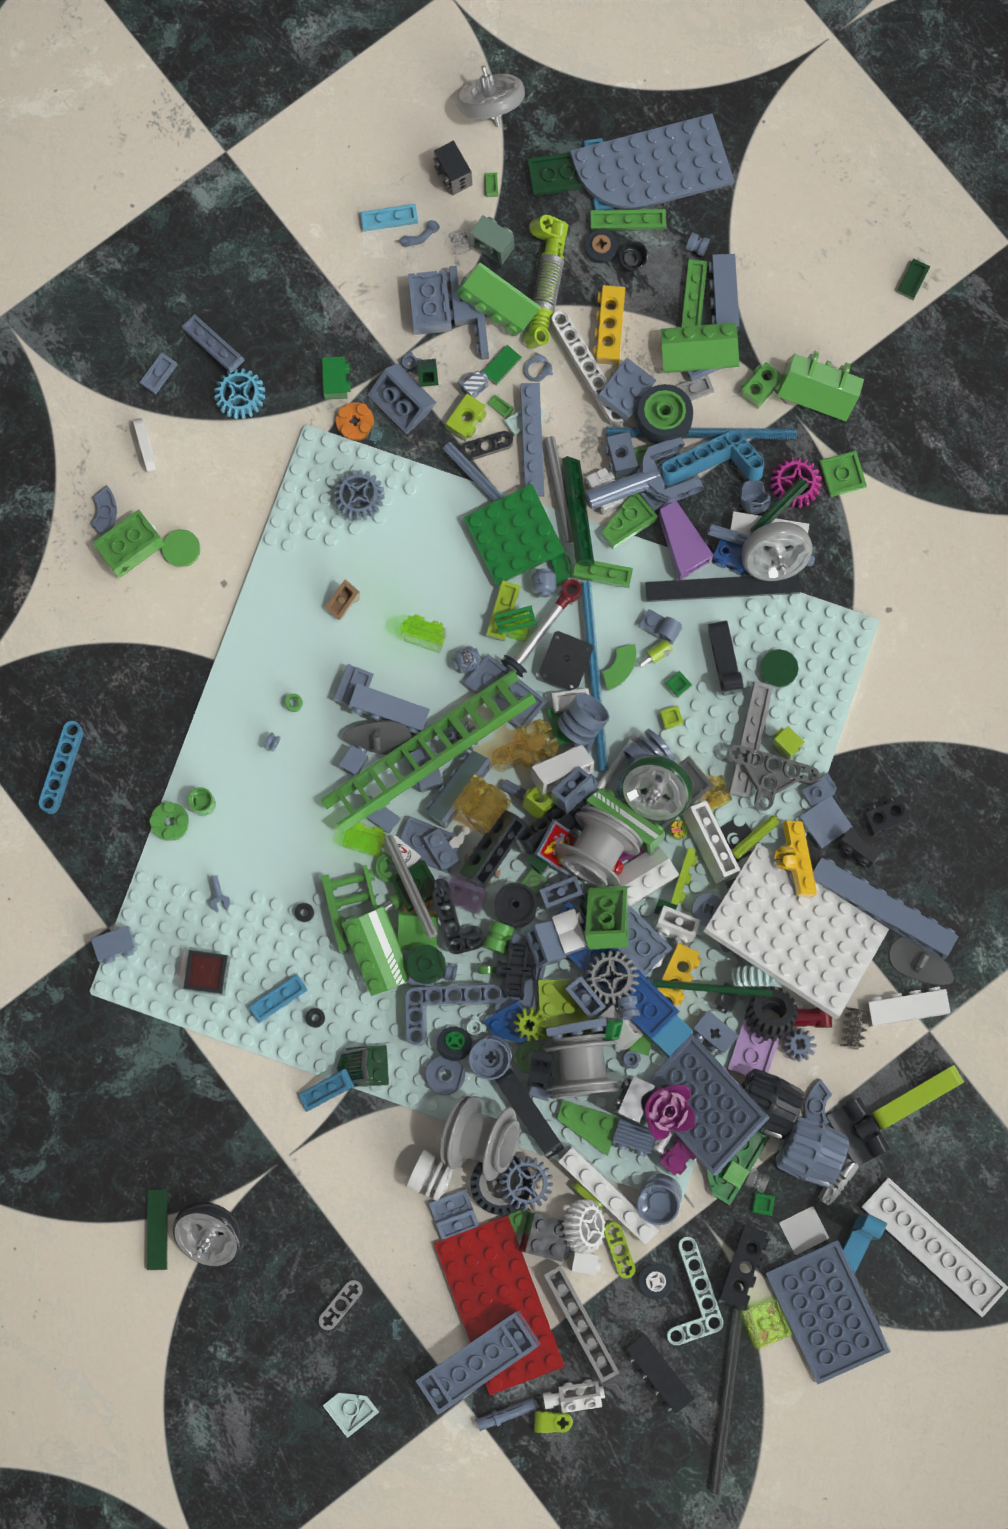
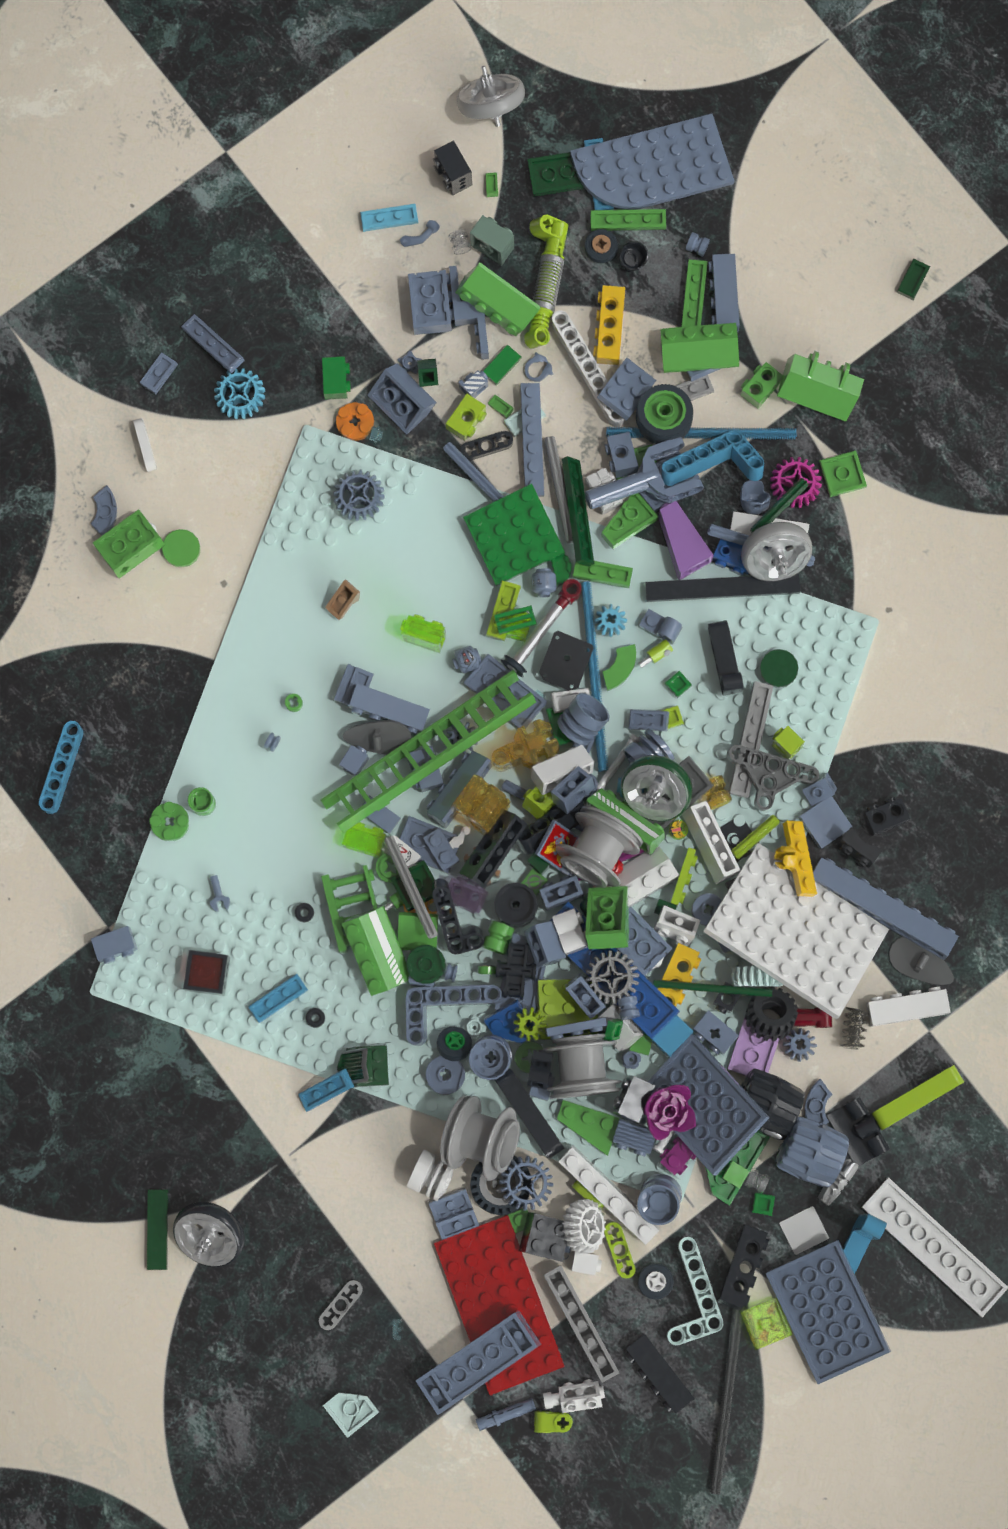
(613, 614): none -> medium azure gear
(648, 719): none -> sand blue plate

